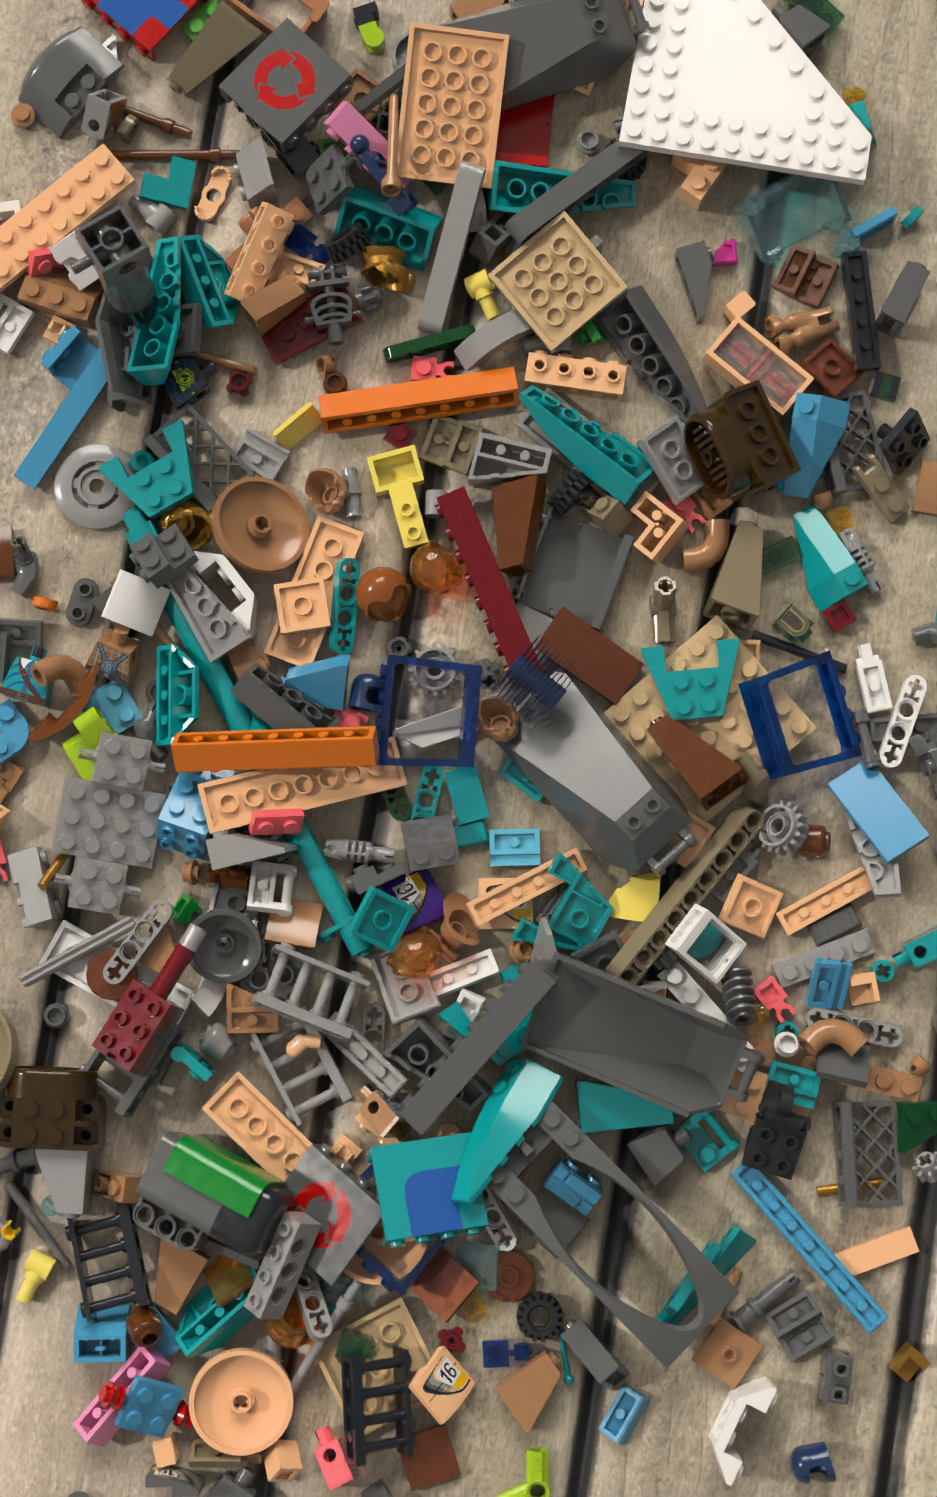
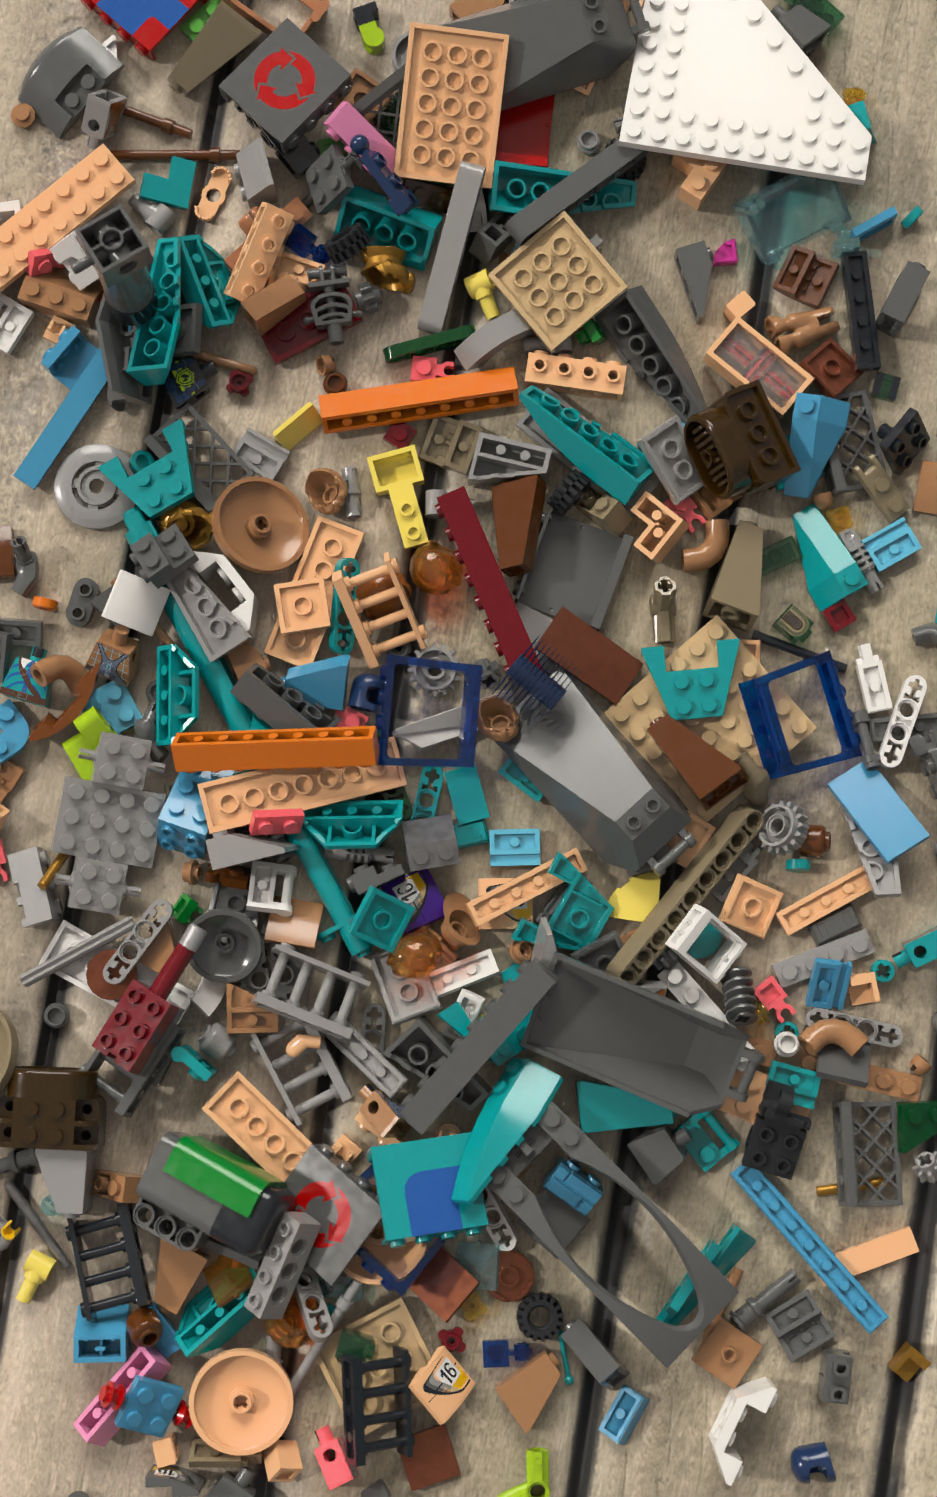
(128, 128): dark tan tile -> none
(354, 607): none -> light nougat fence
(354, 823): none -> teal wedge
(391, 183): medium nougat piece -> none
(430, 195): none -> dark brown plate
(798, 865): none -> teal tile
(891, 545): none -> medium azure plate

